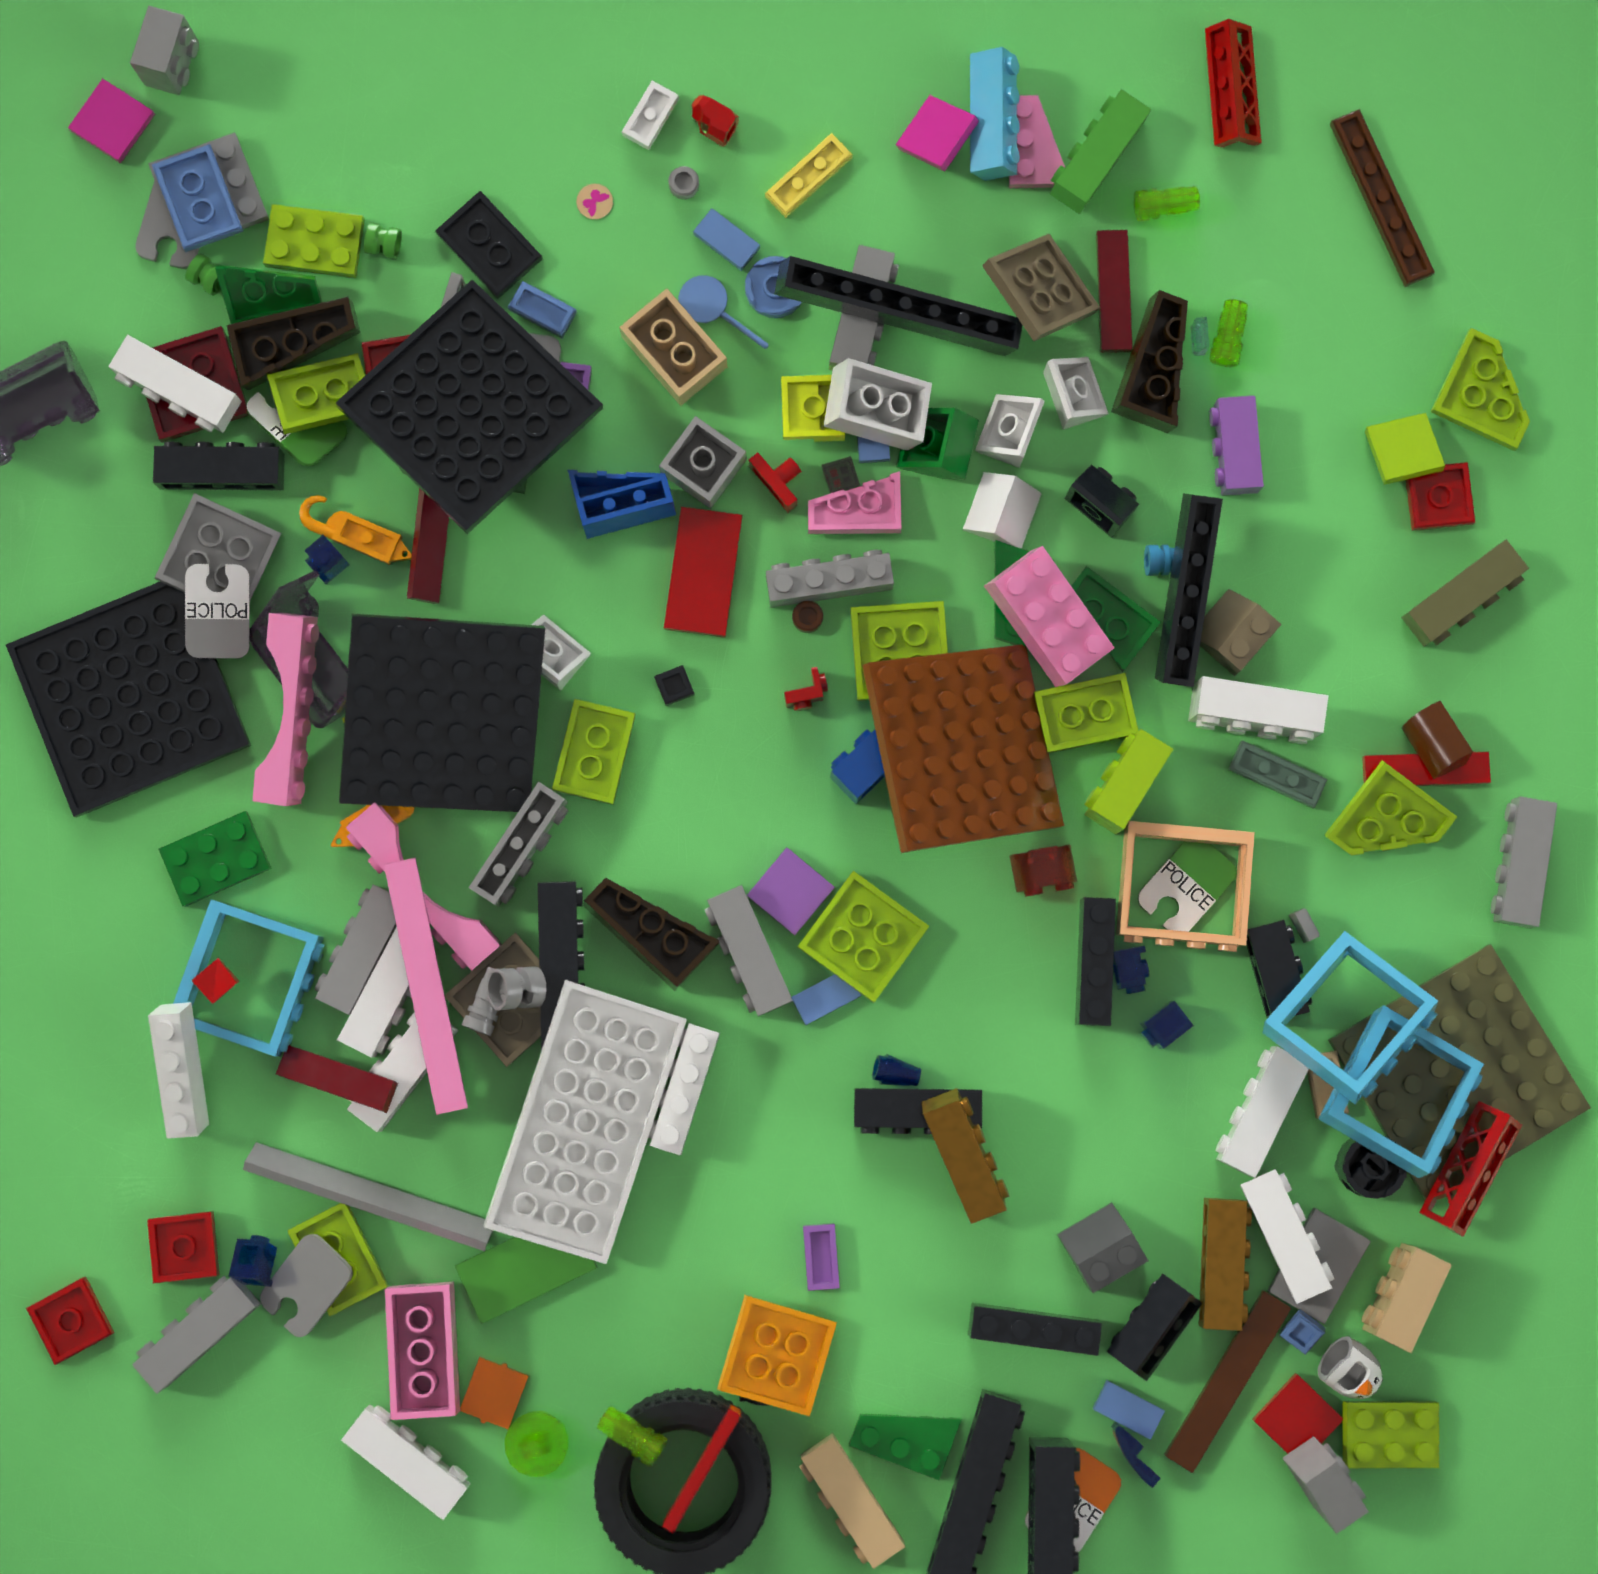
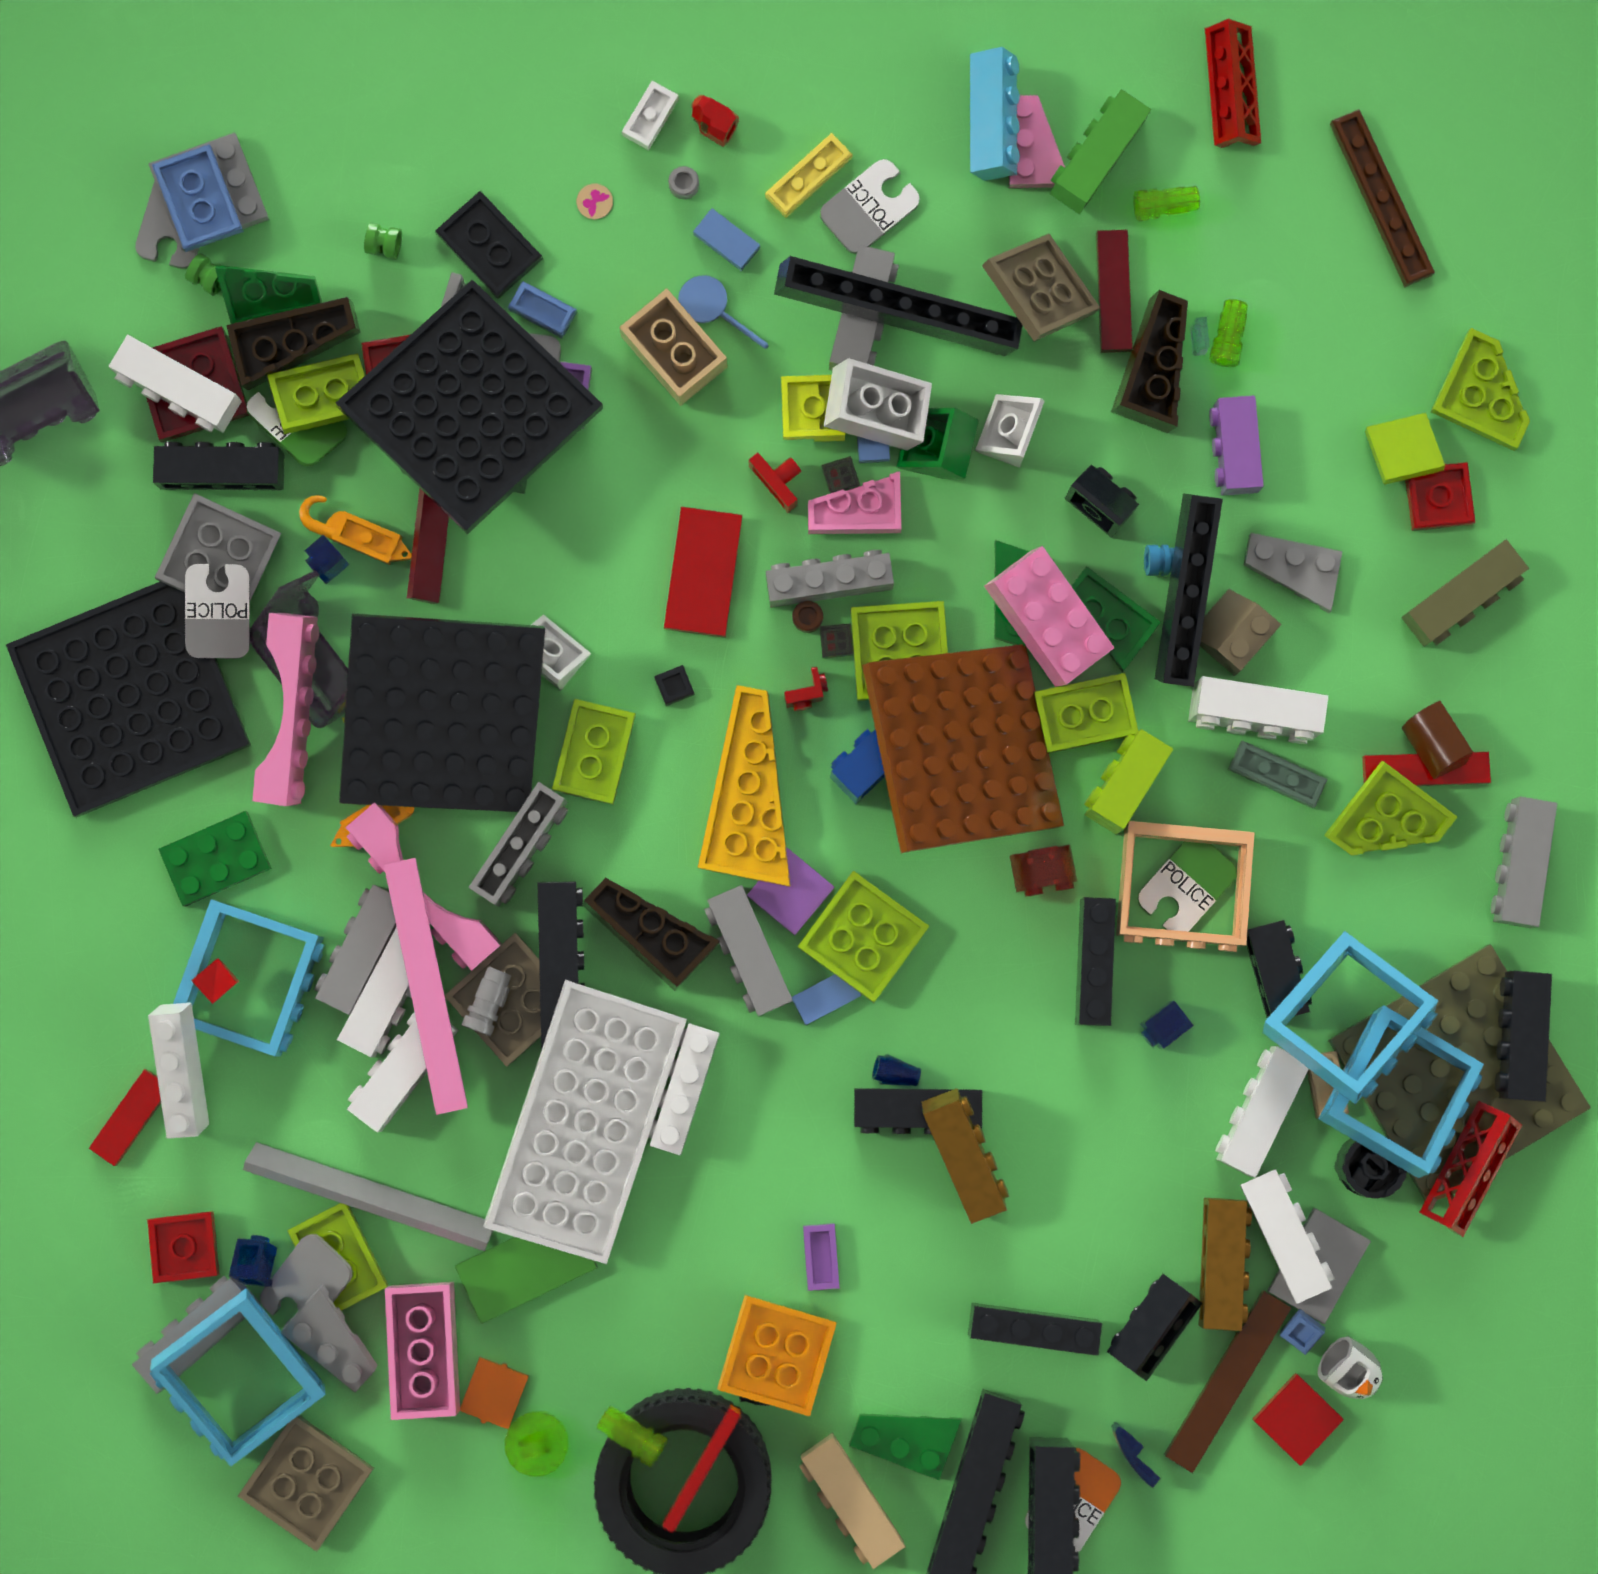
(70, 1320): red tile -> none
(111, 120): dark pink tile -> none
(128, 1119): none -> red tile
(164, 50): light grey brick -> none
(201, 1420): none -> medium azure window
(306, 1482): none -> dark tan plate
(313, 241): lime plate -> none
(326, 1338): none -> light grey wing
(337, 1078): dark red tile -> none
(406, 1461): white brick -> none
(516, 988): light grey wheel -> none
(620, 500): blue wedge -> none
(703, 462): light grey brick -> none
(745, 814): none -> yellow wing
(761, 286): medium blue tile -> none
(836, 640): none -> clear smoke tile
(862, 211): none -> piece
(937, 133): dark pink tile -> none
(1002, 509): white slope -> none
(1074, 391): white slope -> none
(1102, 1248): dark grey slope -> none
(1128, 1409): medium blue tile -> none
(1130, 969): clear blue brick -> none
(1297, 566): none -> light grey wing
(1304, 925): light grey tile -> none
(1327, 1483): light grey brick -> none
(1391, 1434): lime plate -> none
(1405, 1296): tan brick -> none
(1524, 1036): none -> black brick

